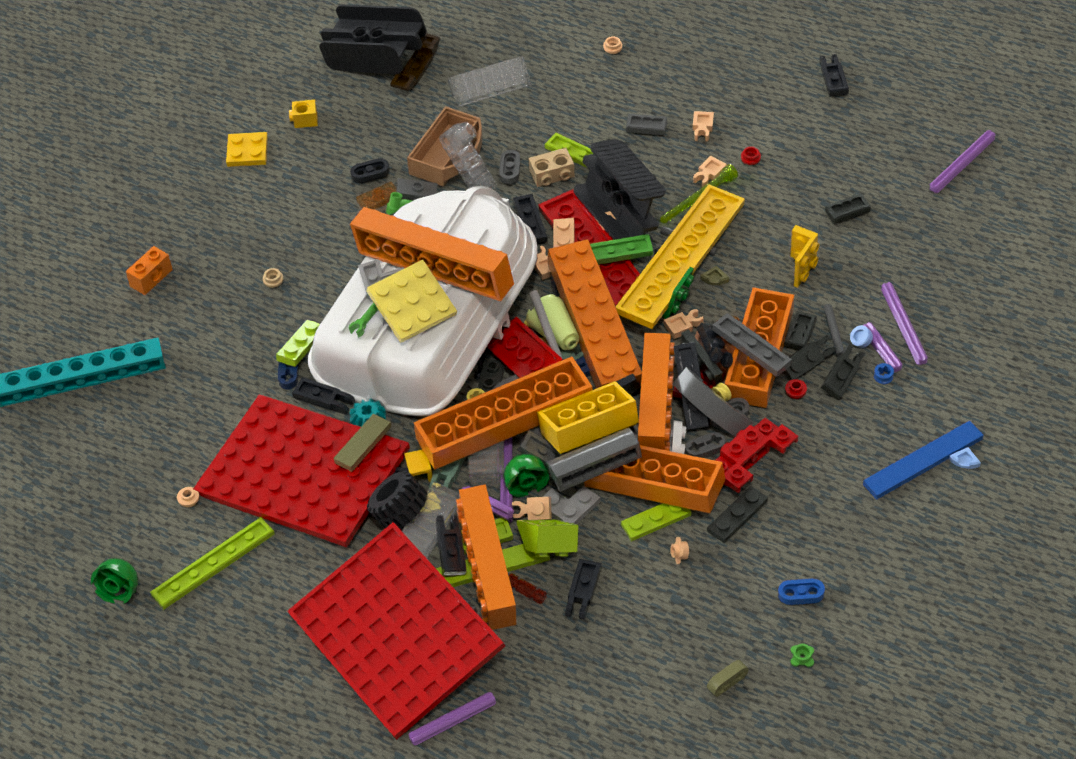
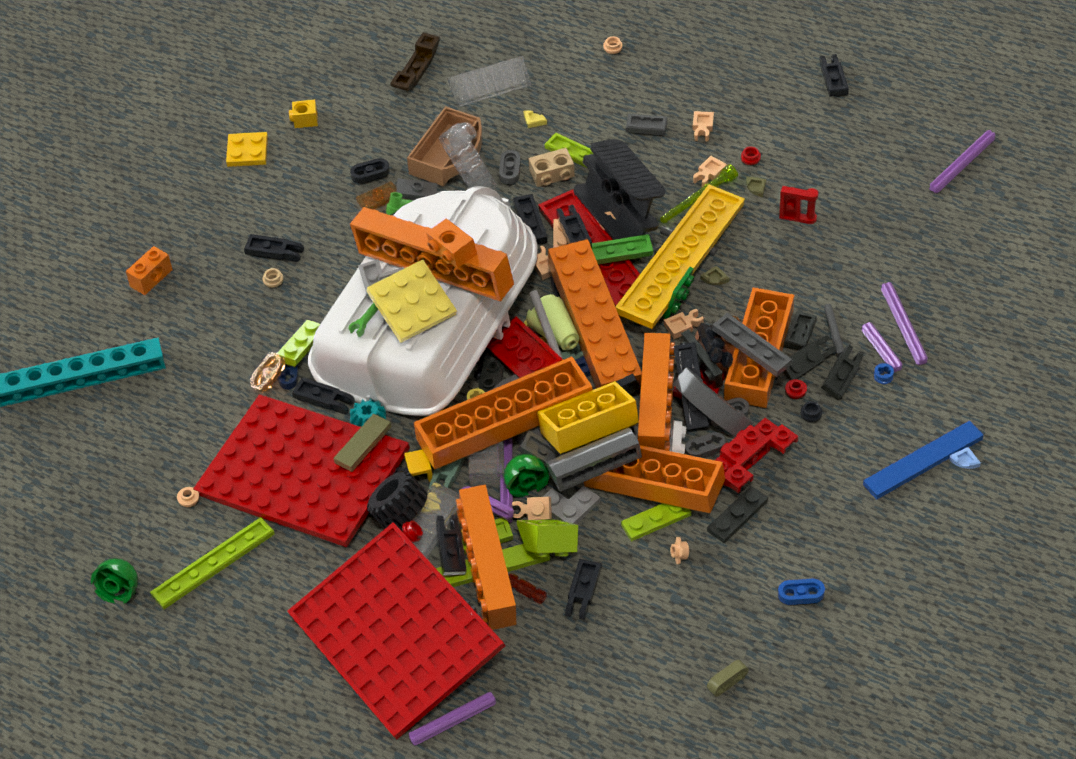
(267, 371): none -> clear orange plate
(273, 248): none -> black hinge
(371, 38): black piece -> none
(412, 531): none -> red plate
(451, 243): none -> orange brick
(533, 119): none -> light yellow tile
(573, 226): none -> black hinge
(723, 391): light yellow bush -> none
(757, 185): none -> olive tile
(791, 204): none -> red plate
(802, 649): bright green plate -> none
(804, 251): yellow bracket -> none
(811, 411): none -> black plate
(847, 208): pearl dark grey plate -> none
(861, 336): light blue tile -> none

